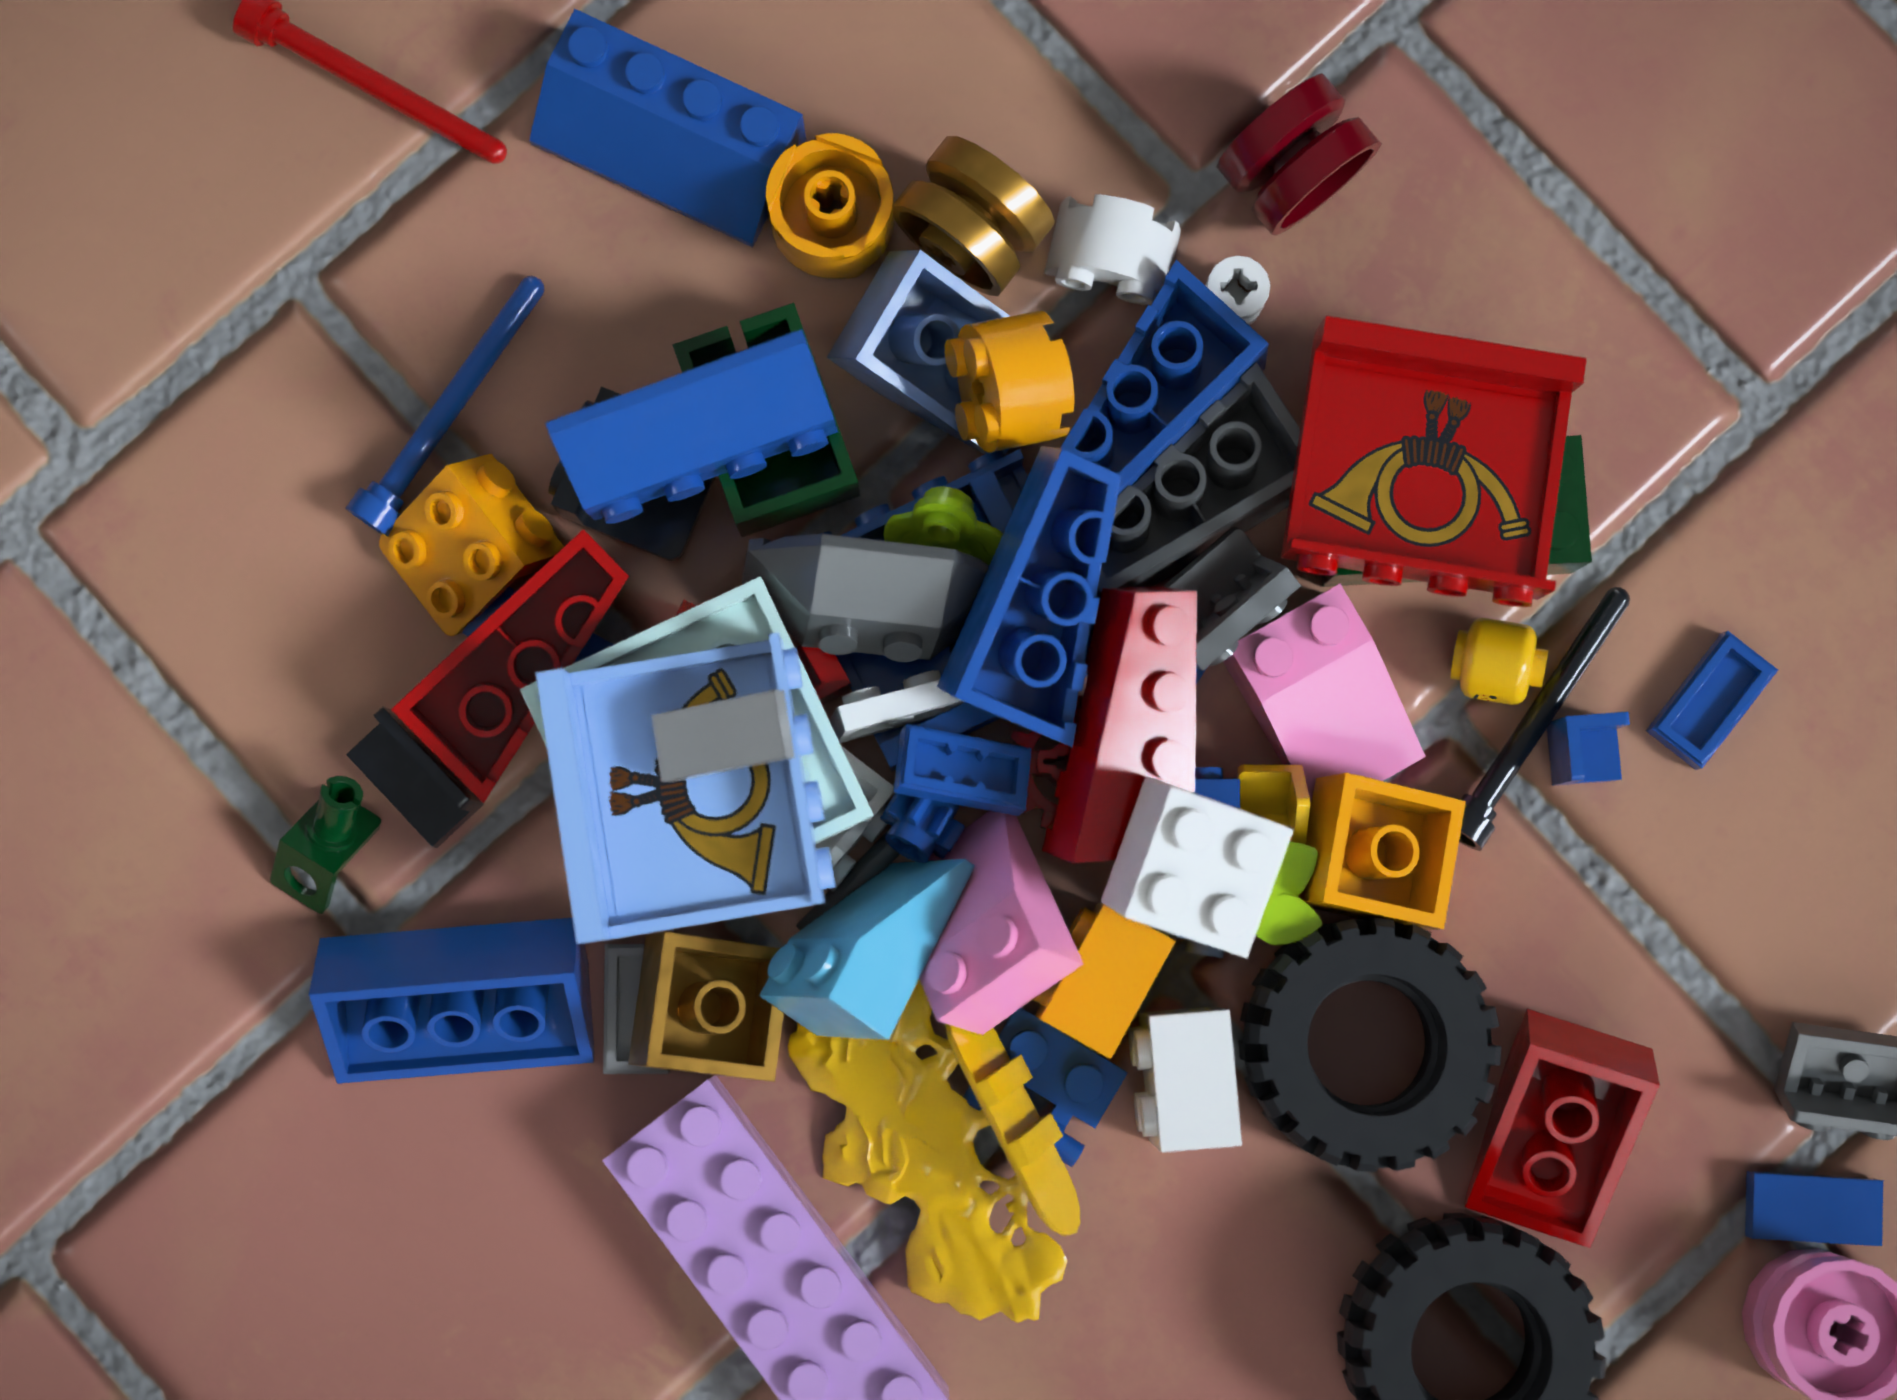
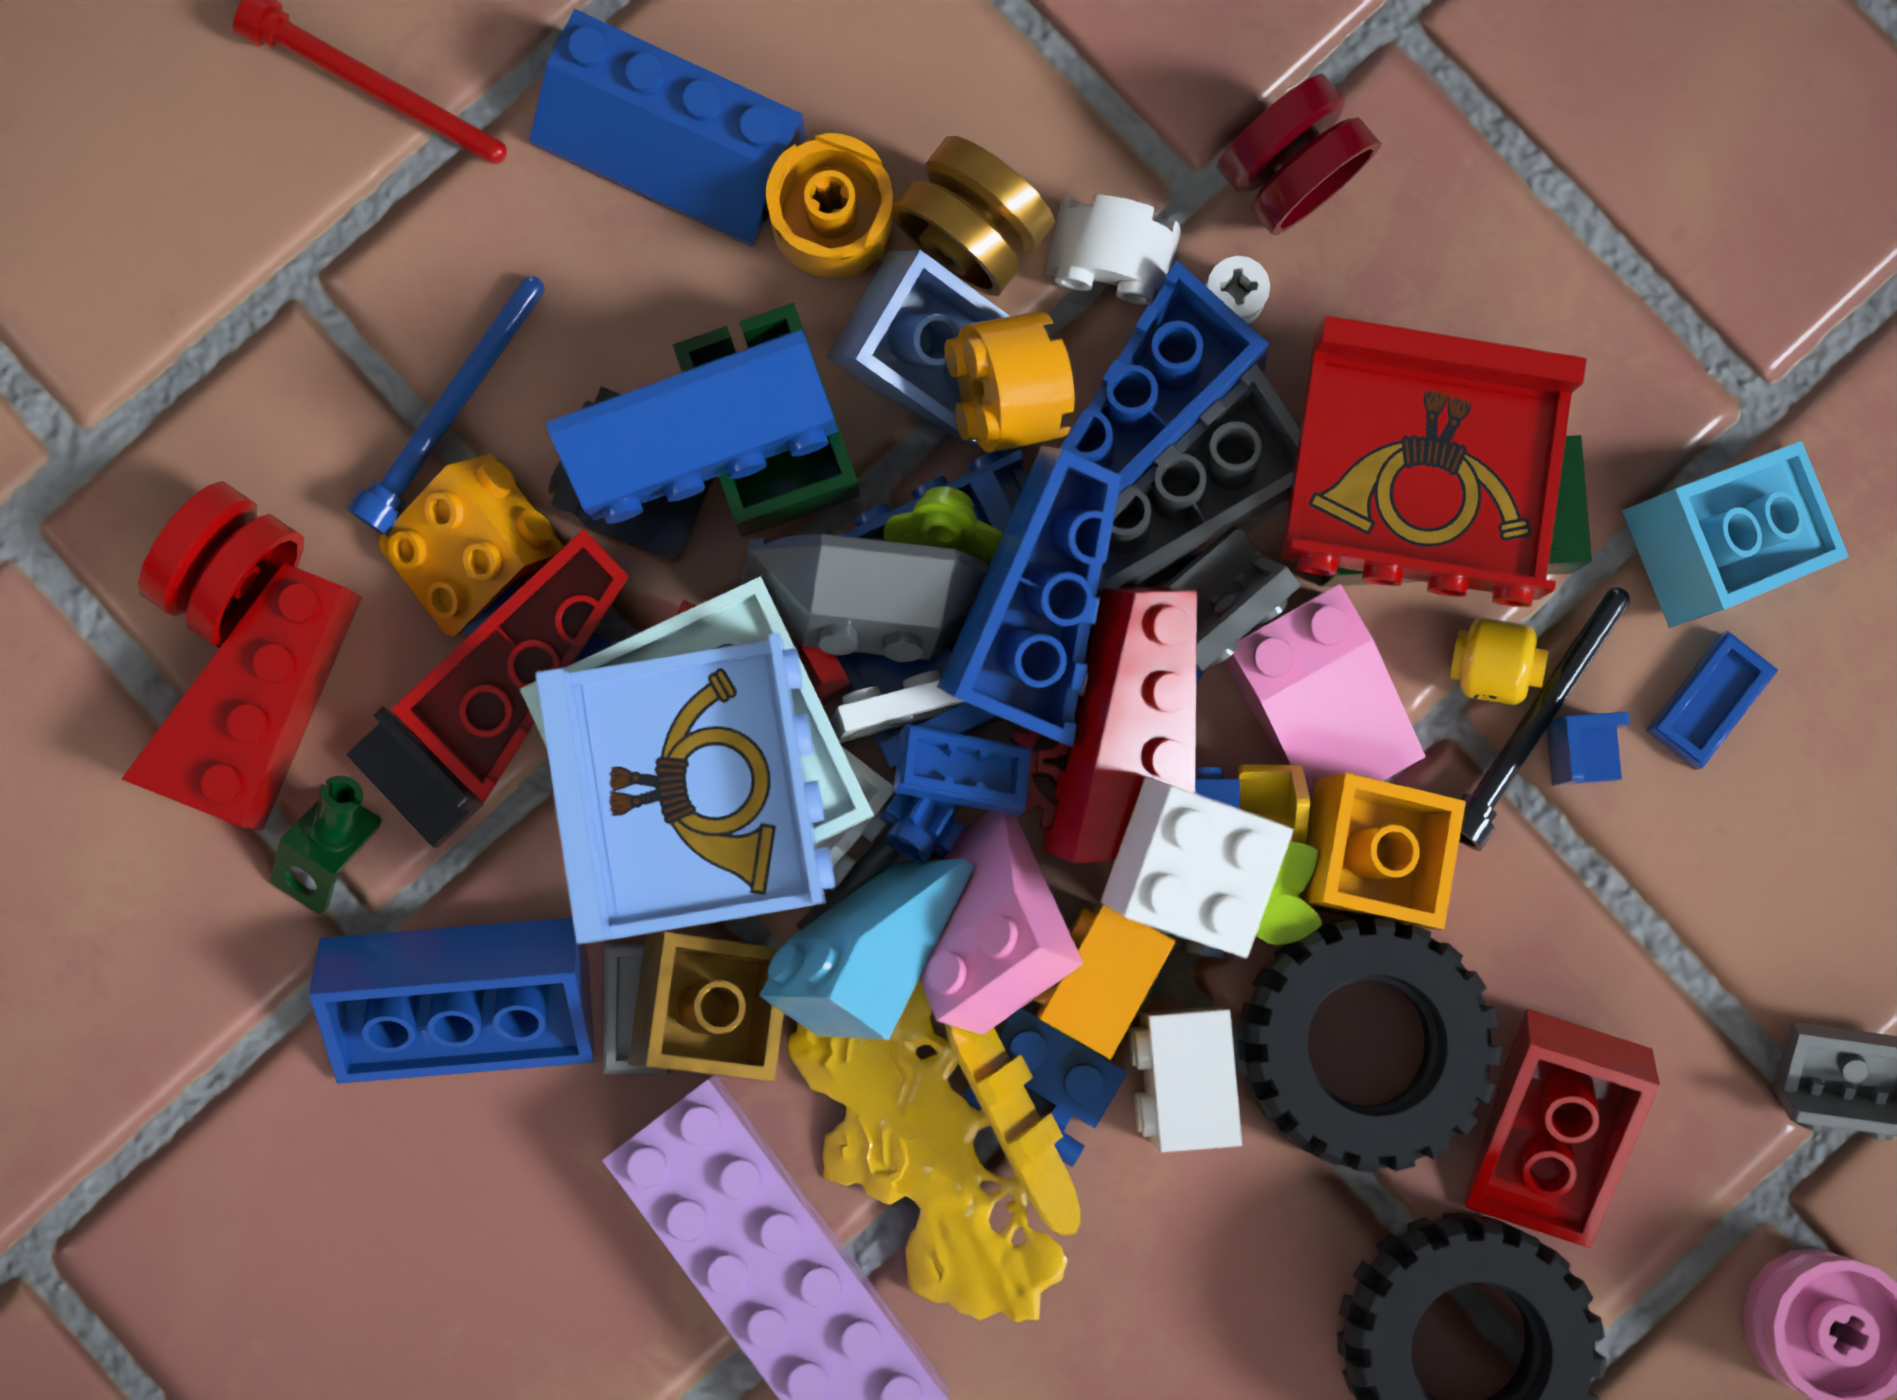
(216, 560): none -> red wheel
(251, 704): none -> red wedge
(723, 736): light grey tile -> none
(1735, 534): none -> medium azure slope
(1814, 1208): blue tile -> none

